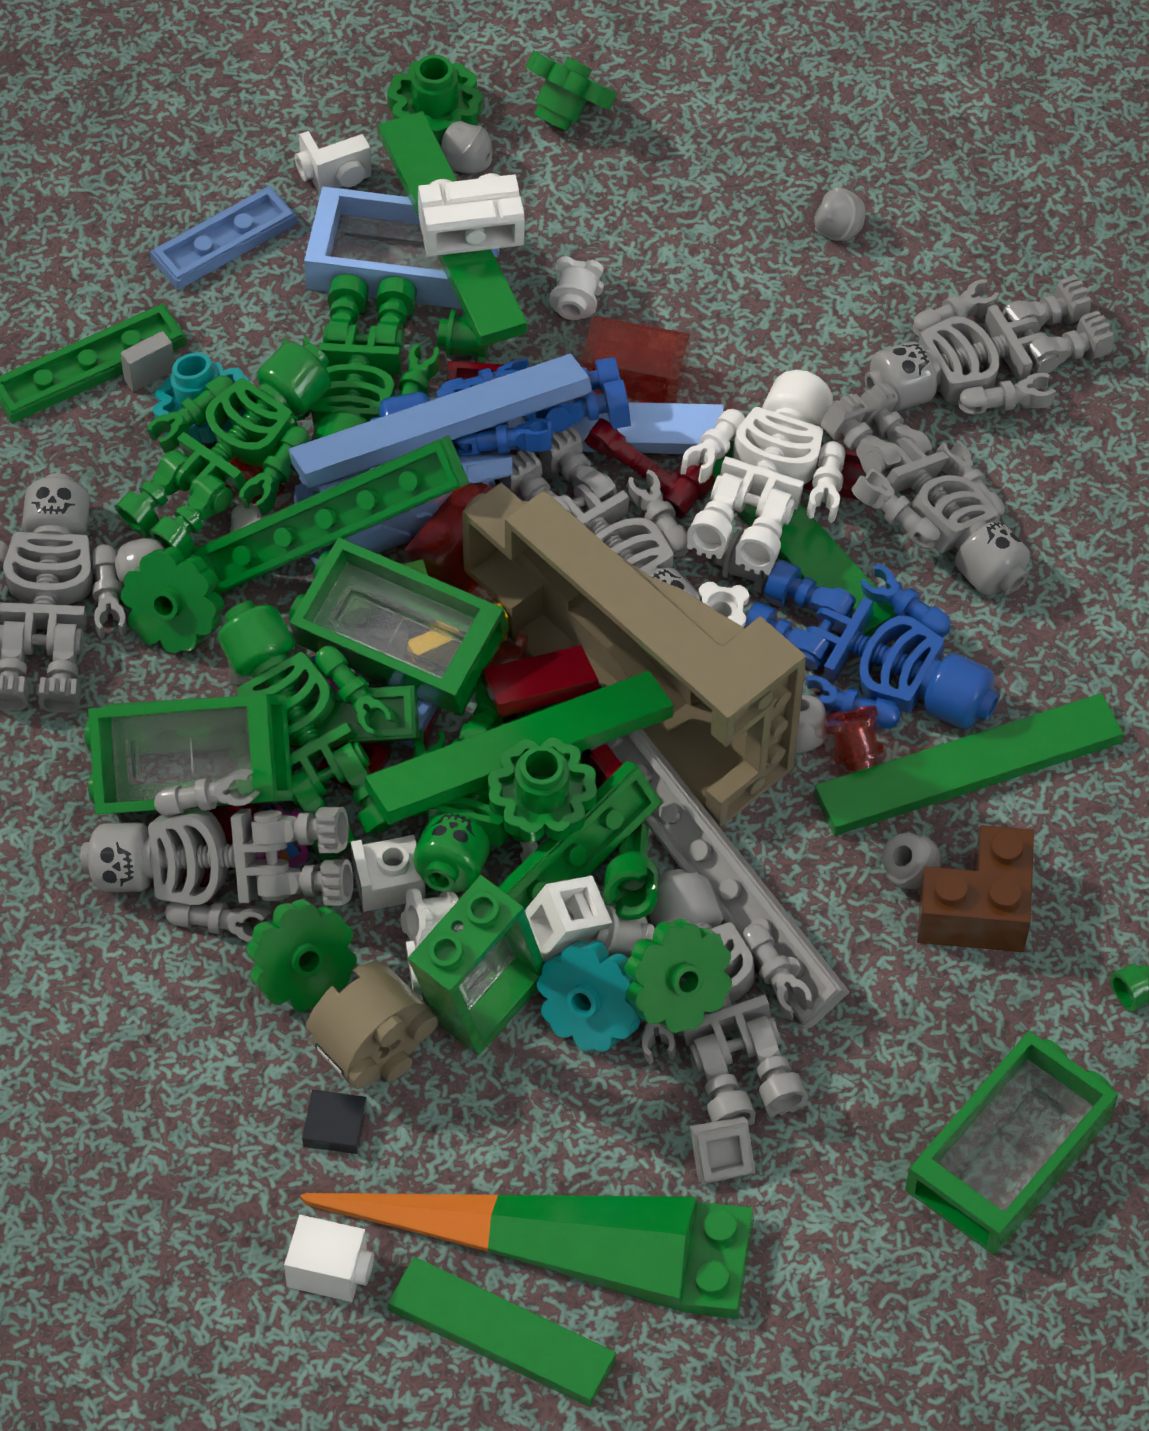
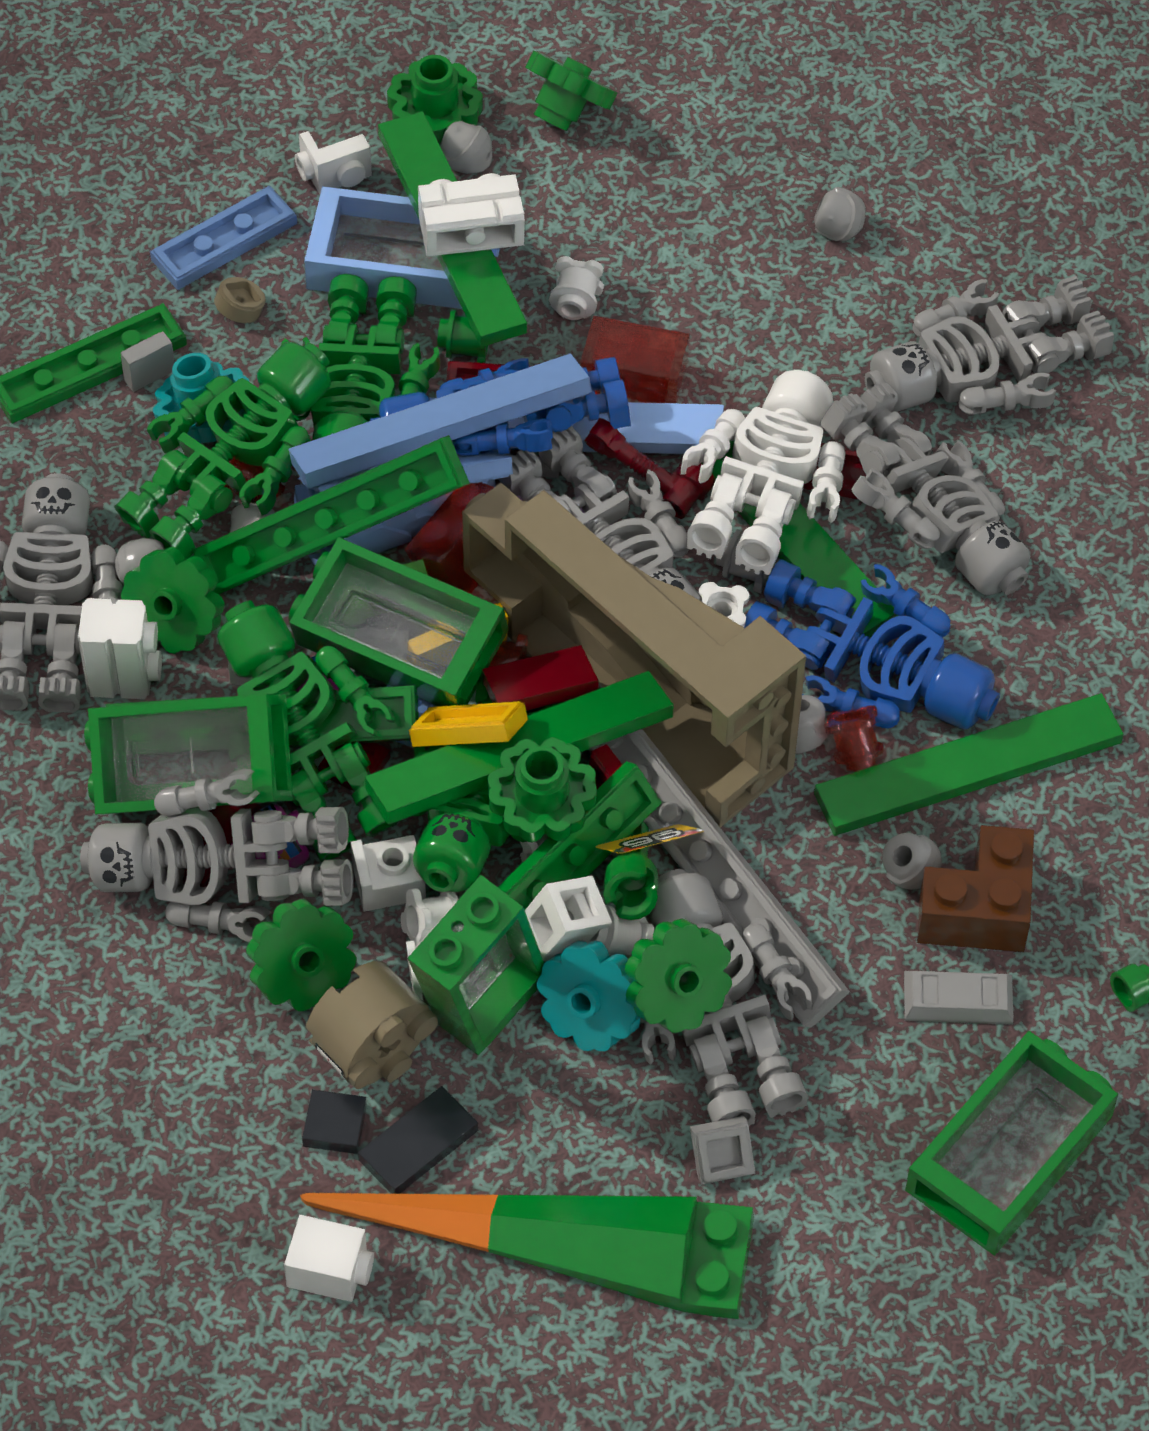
(118, 648): none -> white brick
(239, 300): none -> dark tan tile
(418, 1141): none -> black tile
(468, 724): none -> yellow tile
(502, 1331): green tile -> none
(649, 838): none -> sticker
(958, 997): none -> light grey tile

